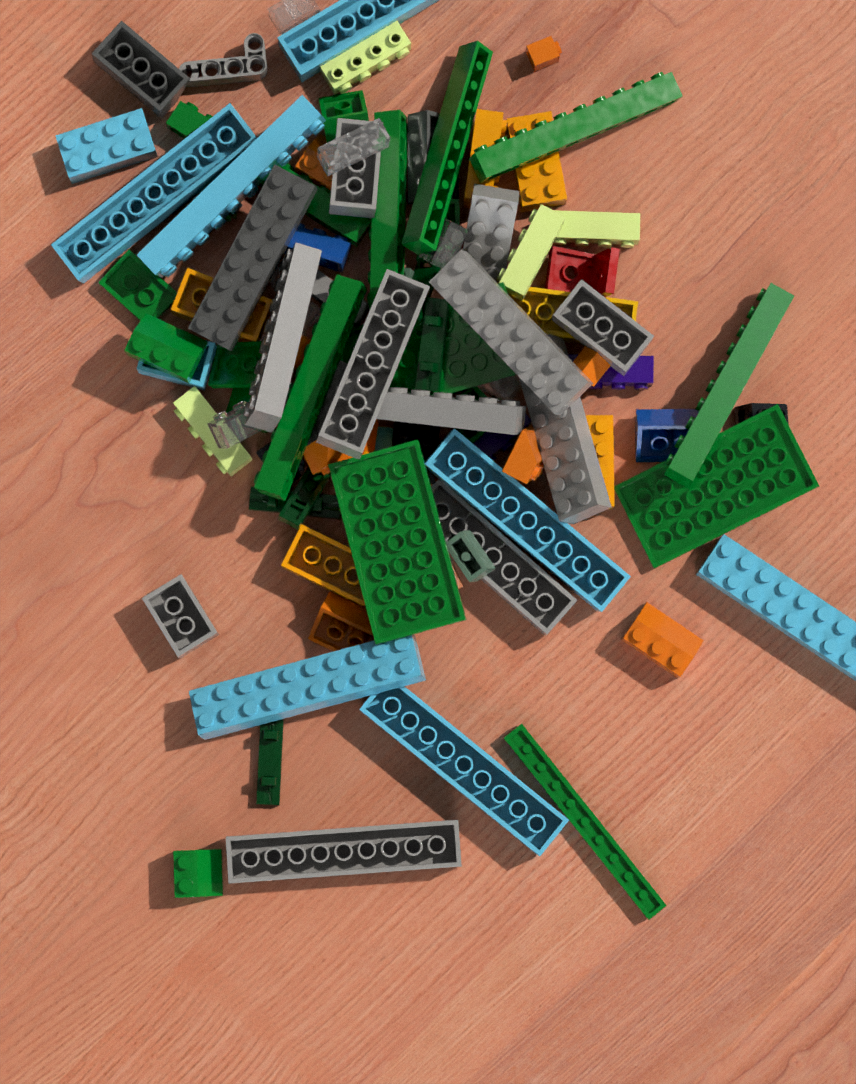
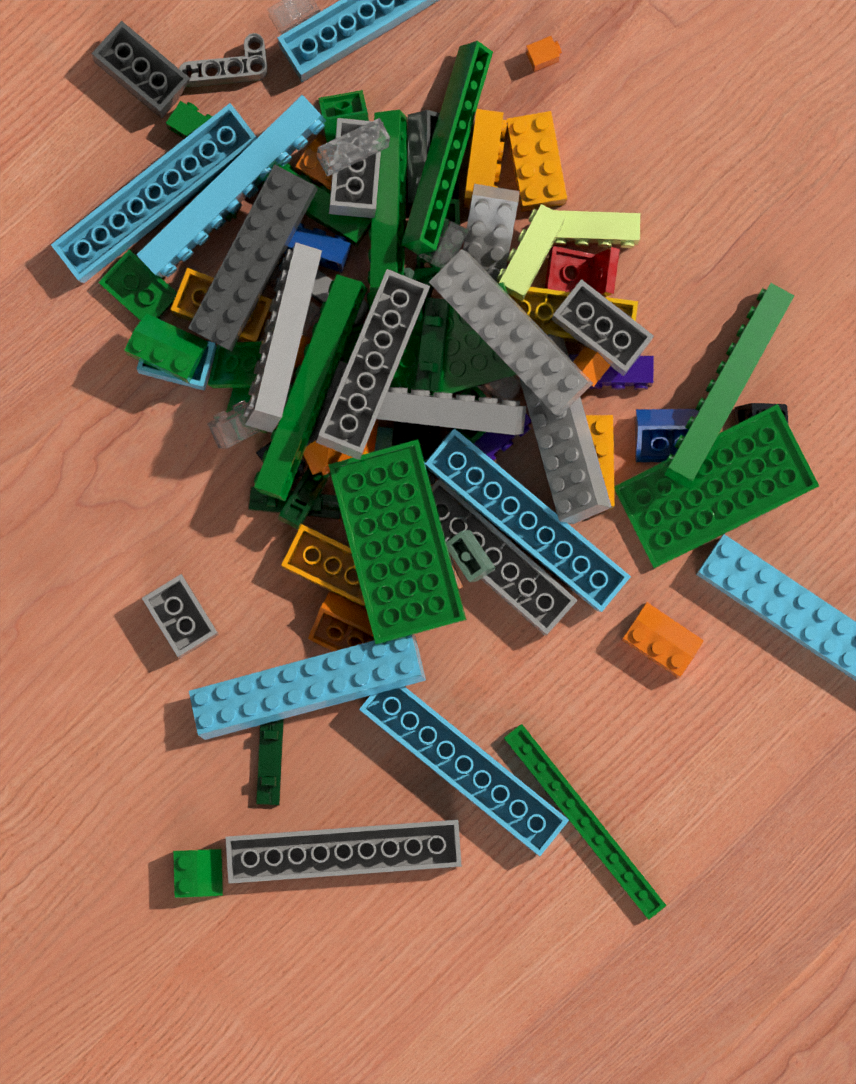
(106, 146): medium azure brick -> none
(198, 413): yellowish green brick -> none
(365, 58): yellowish green brick -> none
(525, 459): orange slope -> none
(575, 127): green brick -> none

